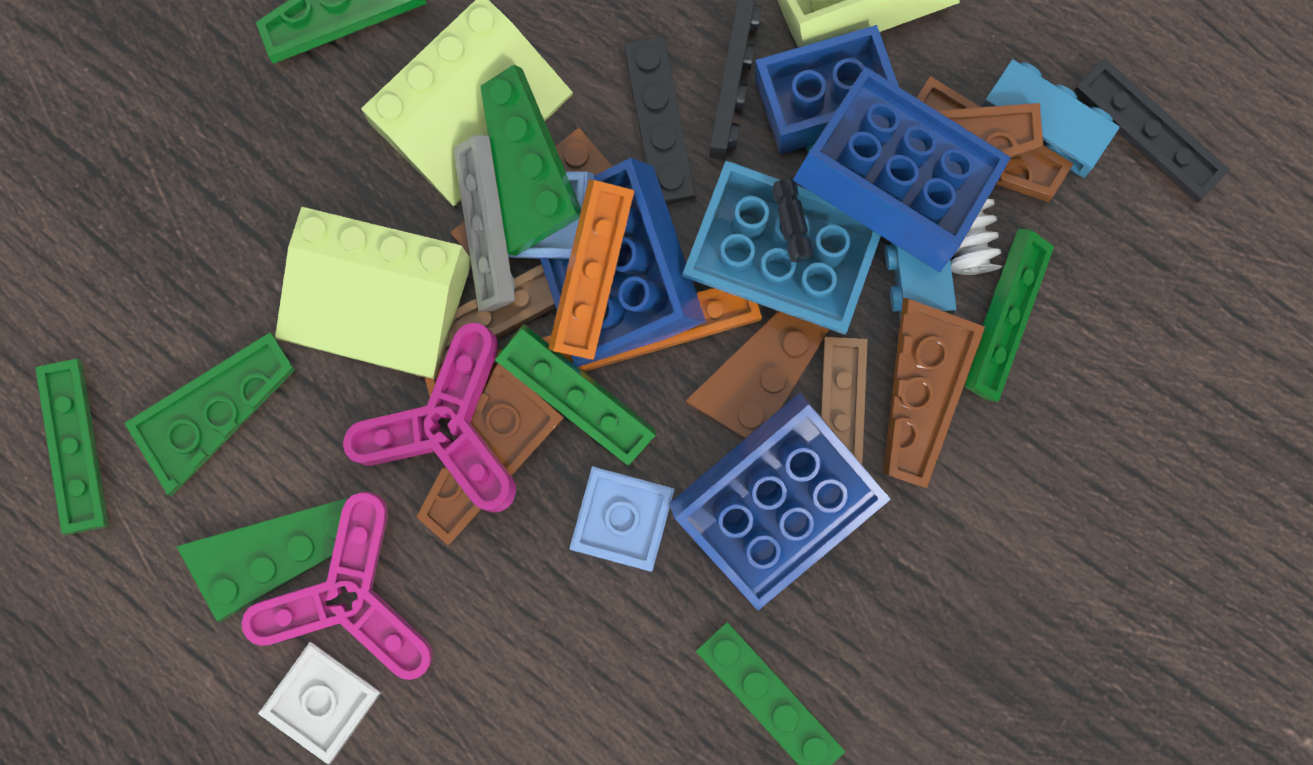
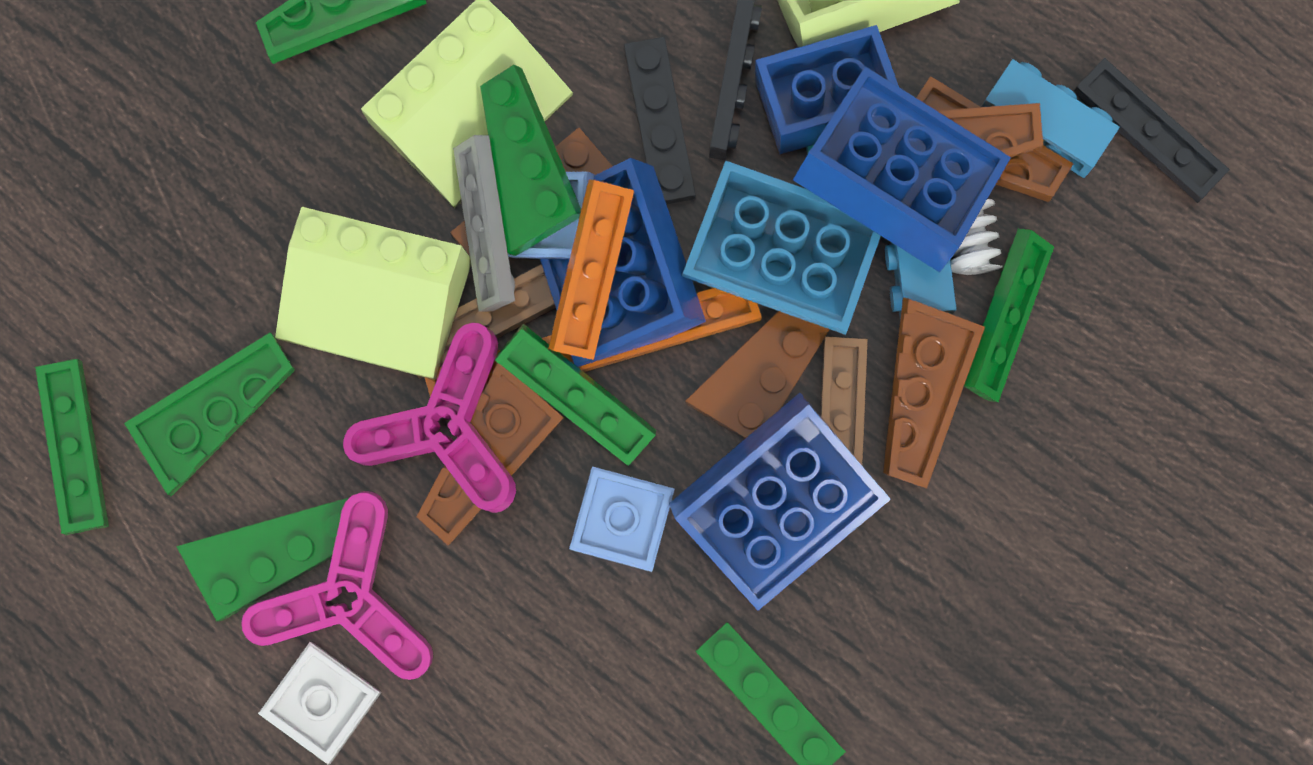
(792, 220): black axle -> none

